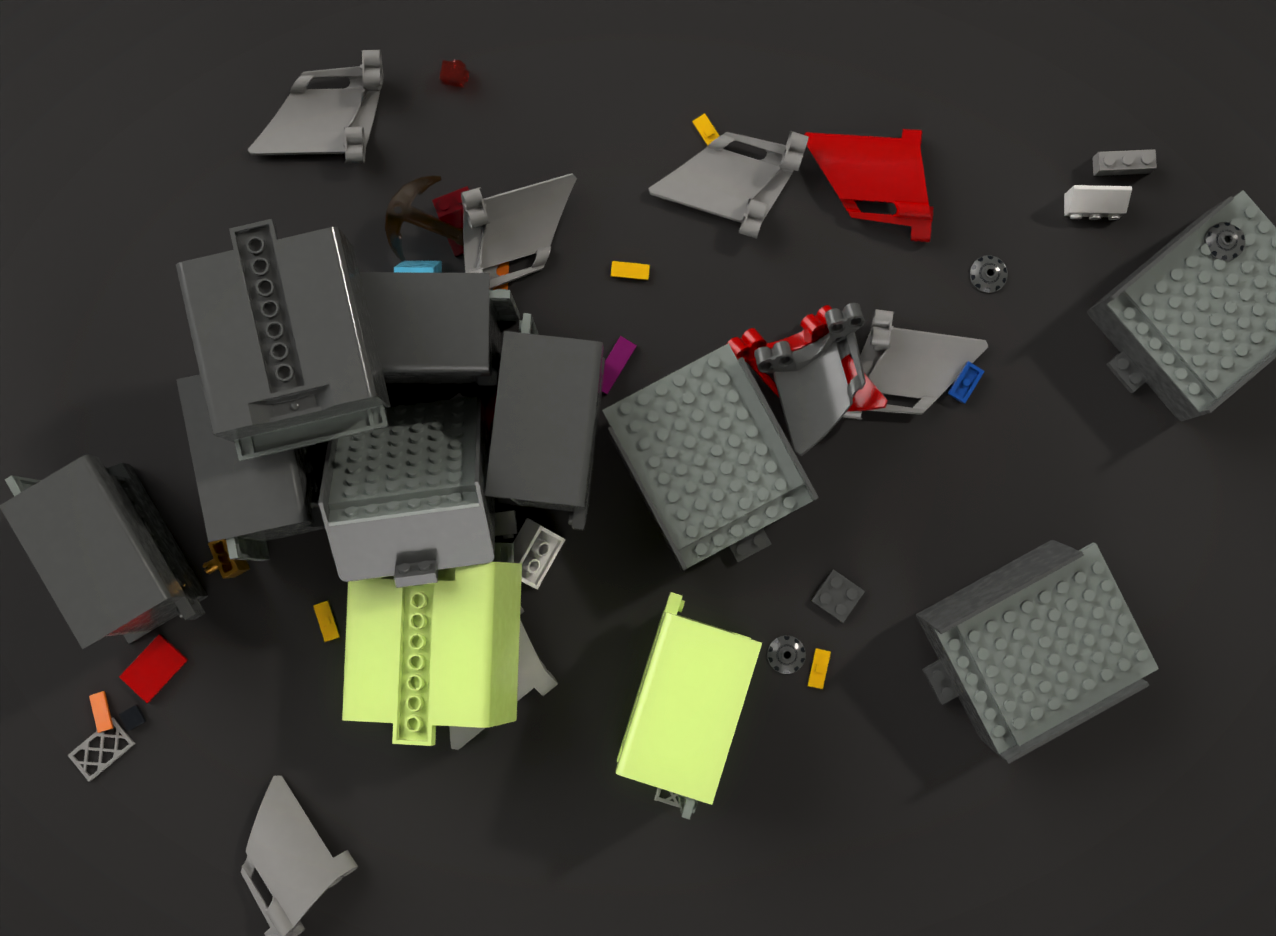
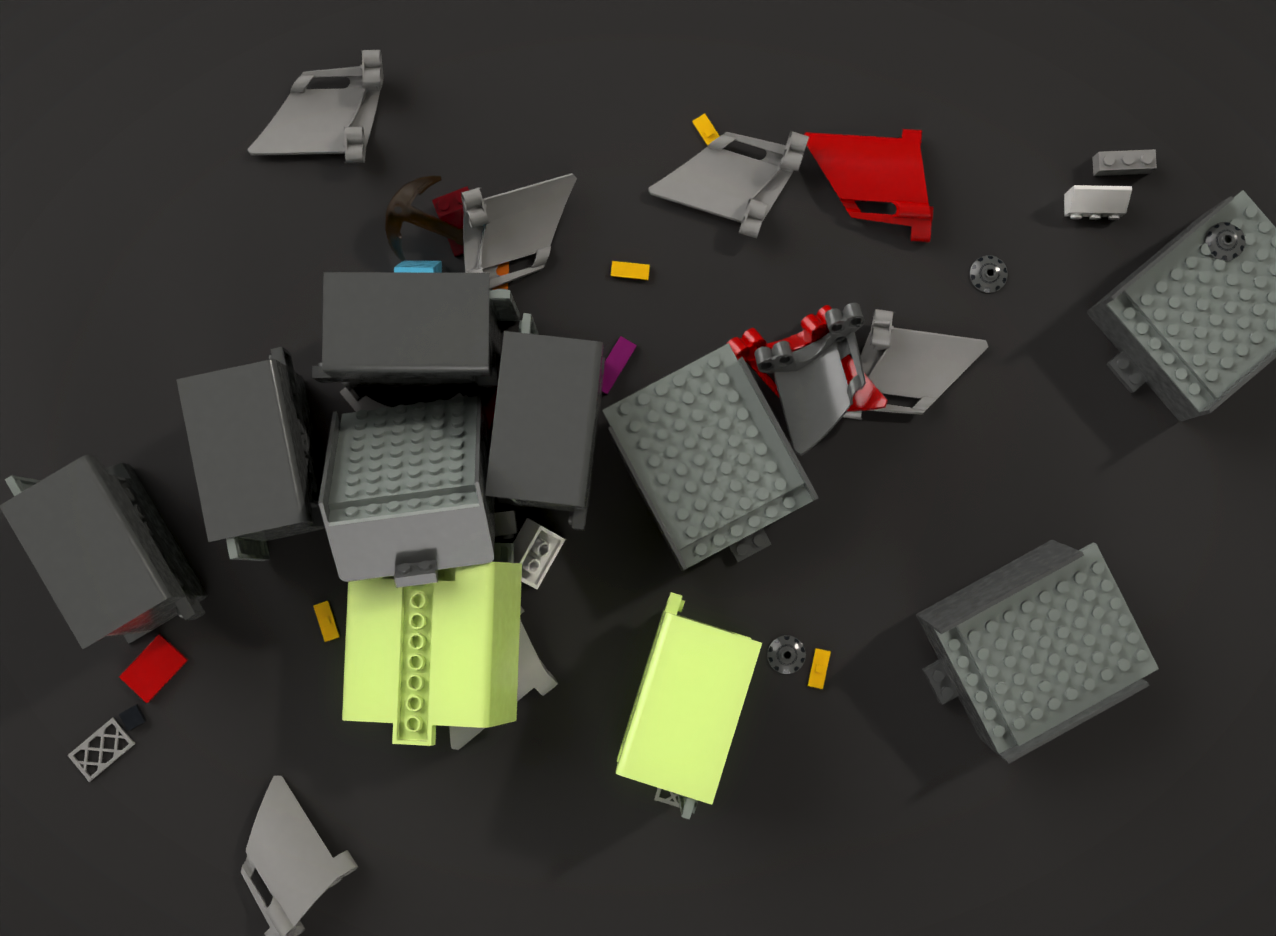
(101, 712): orange piece -> none
(228, 567): pearl gold brick -> none
(284, 340): dark grey piece -> none
(454, 73): clear red brick -> none
(838, 596): dark grey plate -> none
(966, 382): blue plate -> none

